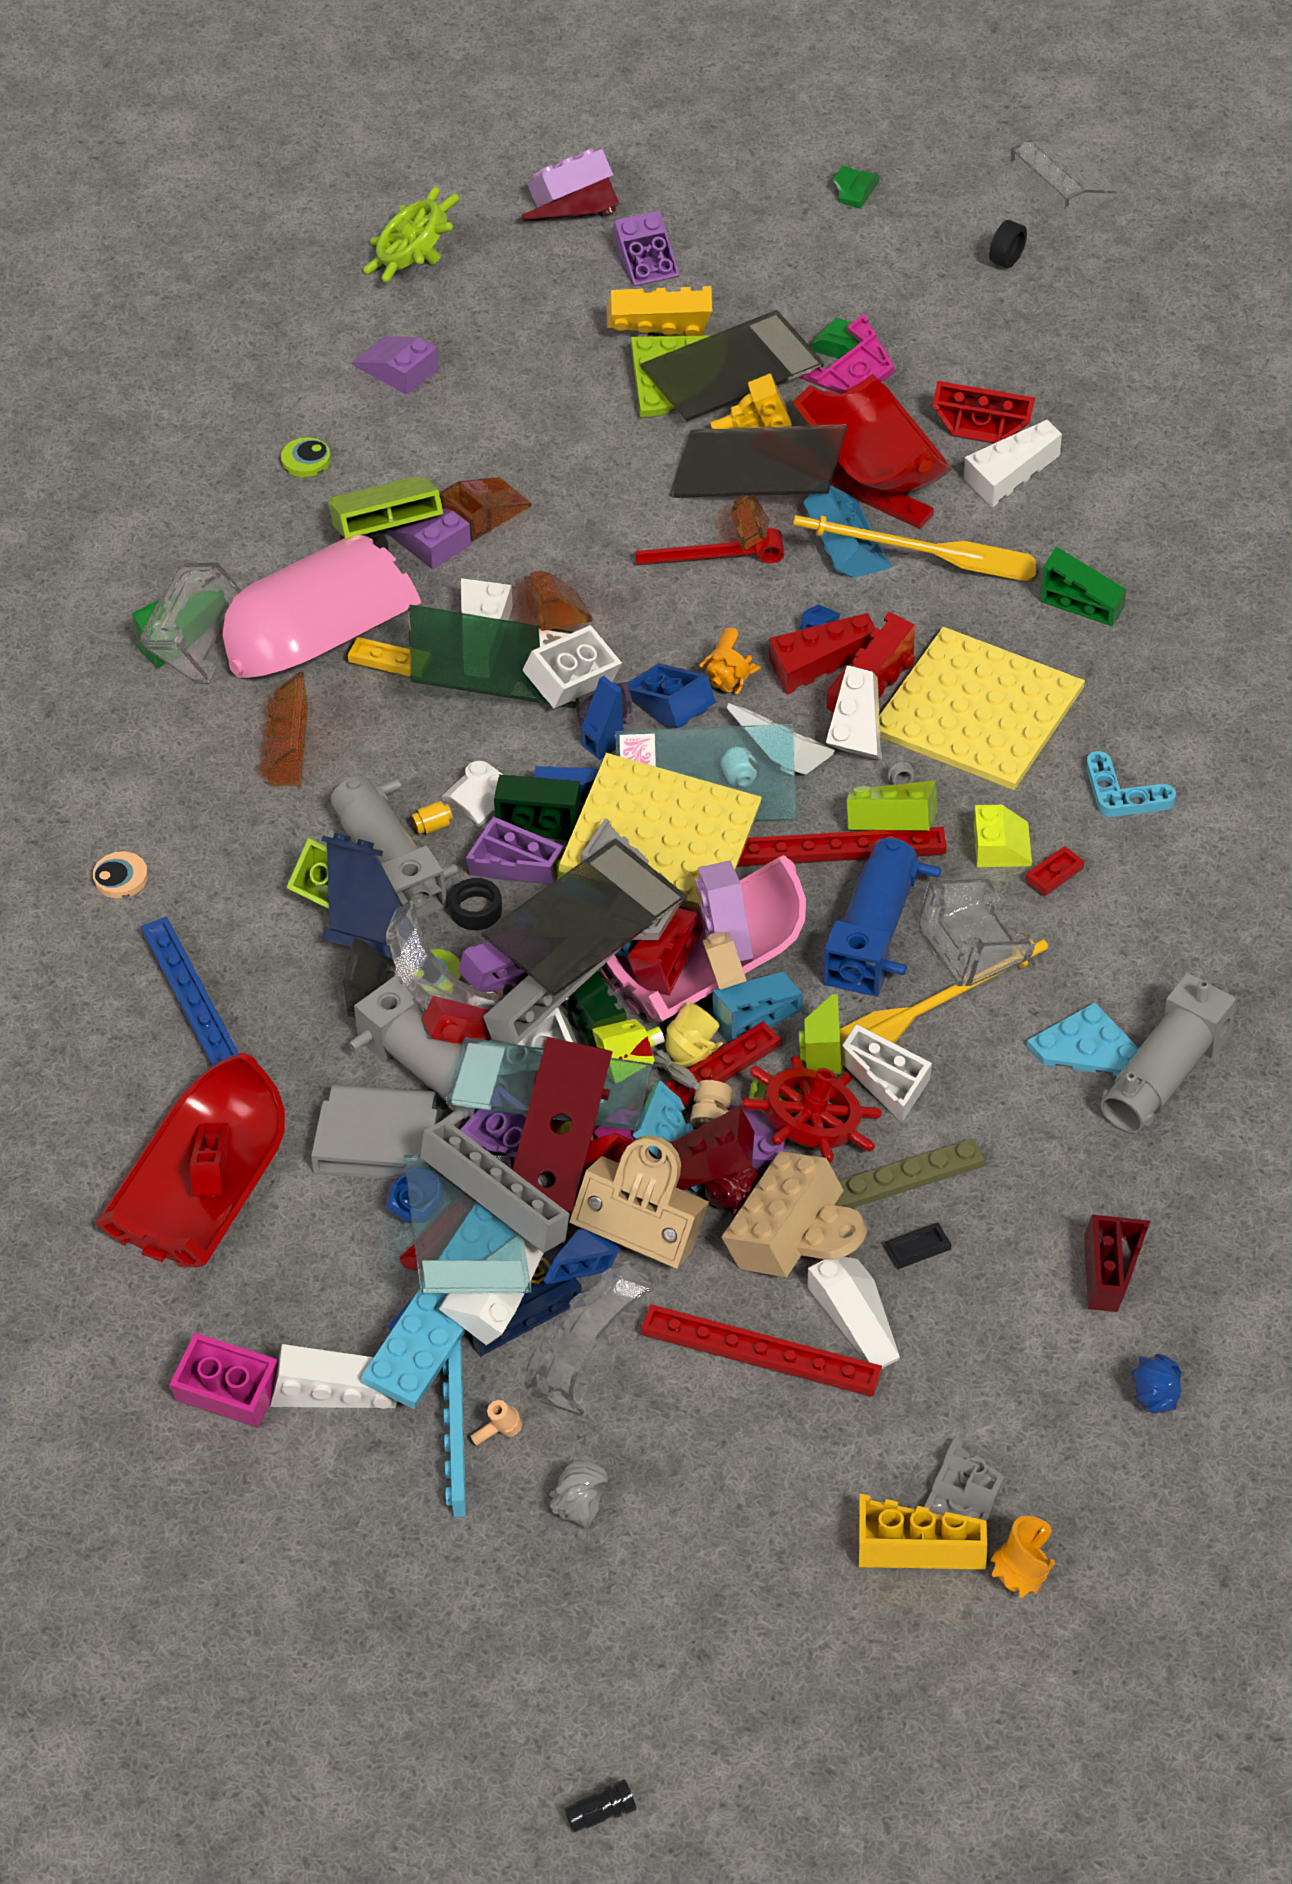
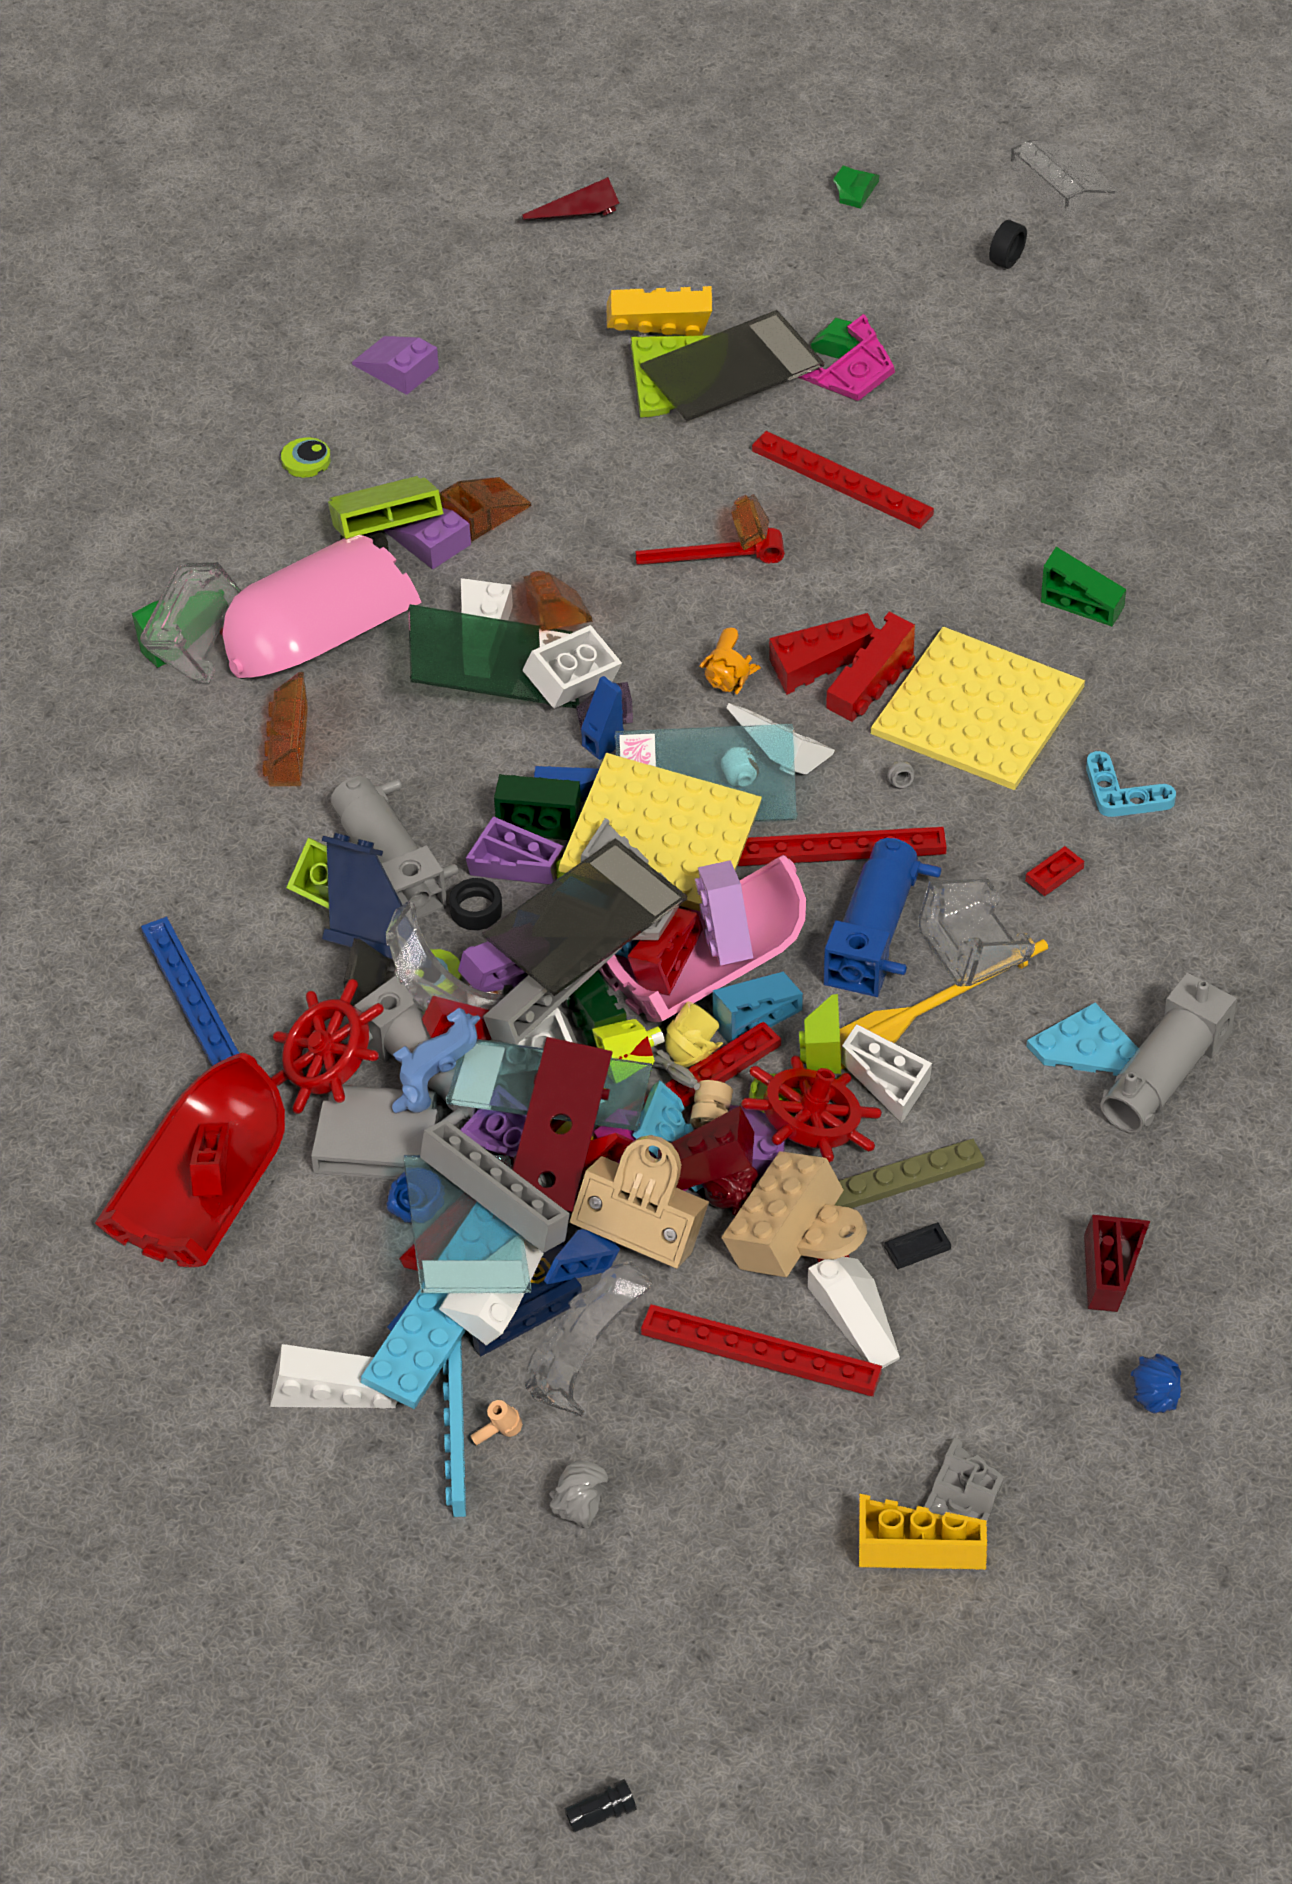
(120, 874): light nougat tile -> none
(225, 1380): dark pink slope -> none
(326, 1046): none -> red piece
(380, 656): yellow plate -> none
(412, 235): lime piece -> none
(431, 1058): none -> medium blue animal
(432, 818): yellow brick -> none
(475, 792): white slope -> none
(569, 176): lavender brick -> none
(645, 248): medium lavender slope -> none
(672, 694): blue slope -> none
(724, 959): tan slope -> none
(758, 409): yellow brick -> none
(759, 461): clear smoke piece -> none
(817, 616): blue bracket -> none
(849, 554): dark azure slope -> none
(856, 715): white wedge -> none
(882, 440): red panel -> none
(893, 807): lime wedge -> none
(960, 553): yellow piece -> none
(981, 412): red wedge -> none
(1001, 837): neon yellow slope -> none
(1006, 464): white wedge -> none
(1020, 1560): light orange hat -> none

